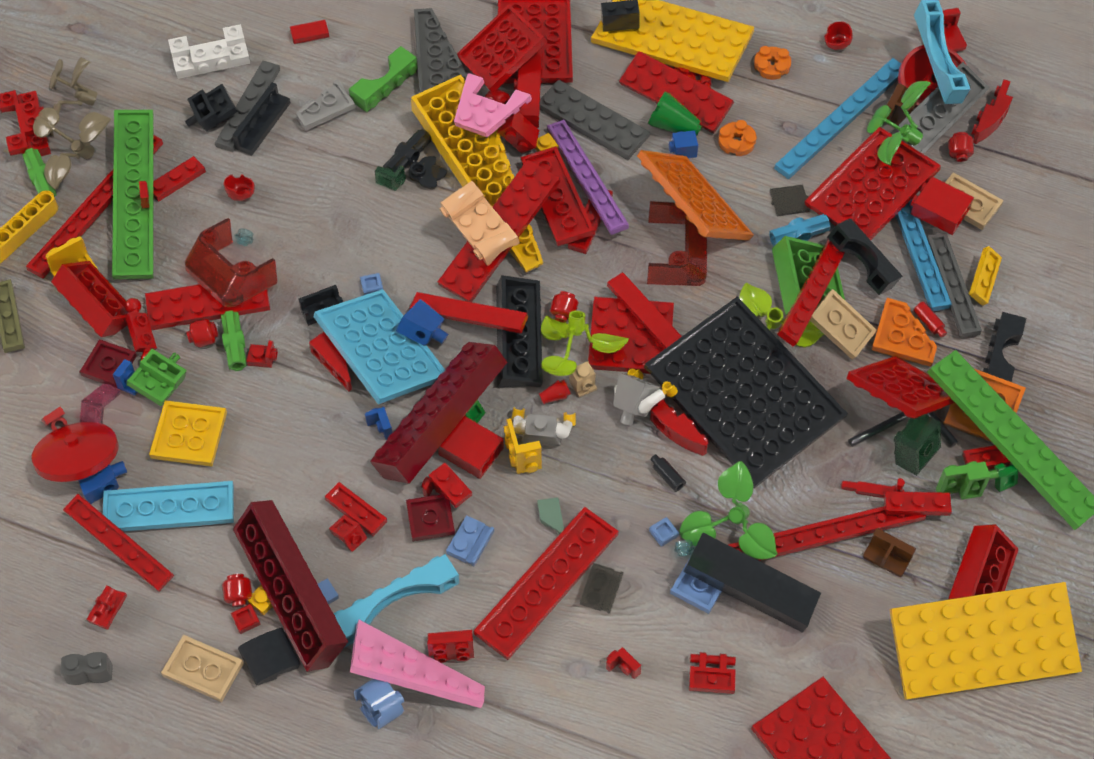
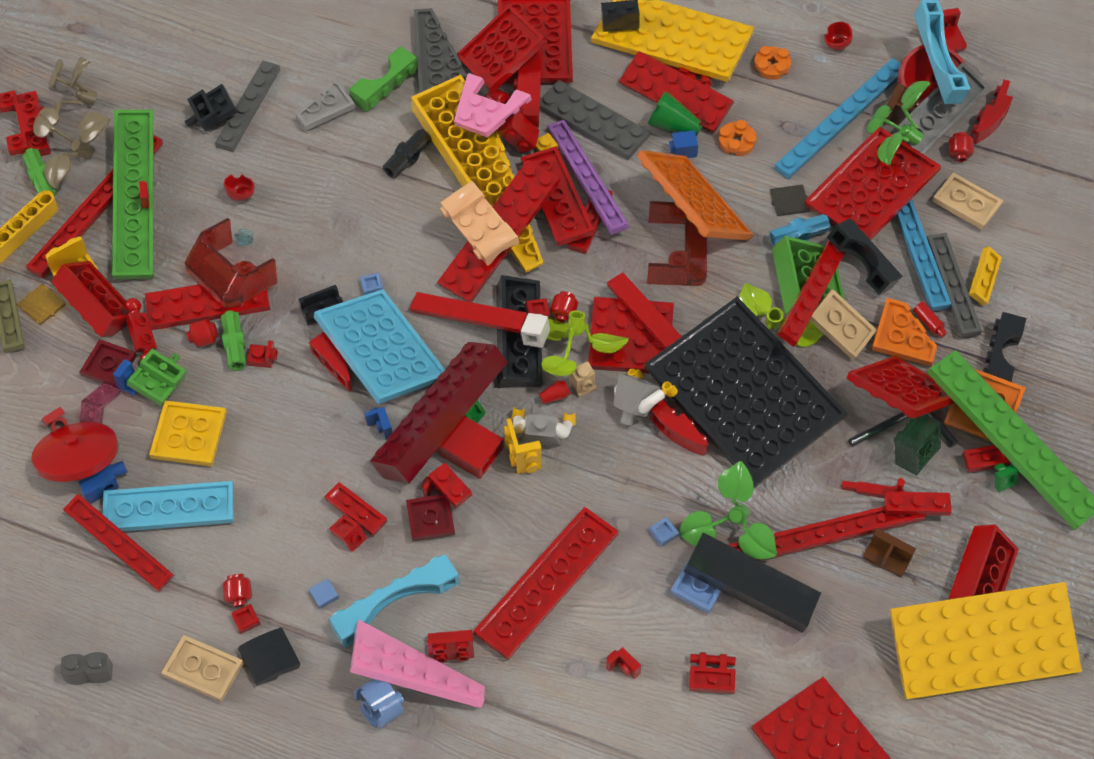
(41, 304): none -> clear yellow piece
(106, 607): red hips -> none
(177, 178): red plate -> none
(211, 55): white bracket -> none
(260, 120): black fence -> none
(260, 601): yellow plate -> none
(290, 585): dark red brick -> none
(309, 31): red tile -> none
(389, 178): clear green bracket -> none
(422, 324): blue torso -> none
(428, 172): black plate -> none
(470, 541): medium blue plate -> none
(535, 330): none -> white brick
(538, 307): none -> red tile
(551, 514): sand green tile -> none
(601, 588): clear smoke plate -> none
(668, 473): black cylinder -> none
(684, 547): clear light blue plate -> none
(941, 205): red brick -> none
(966, 480): bright green plate -> none

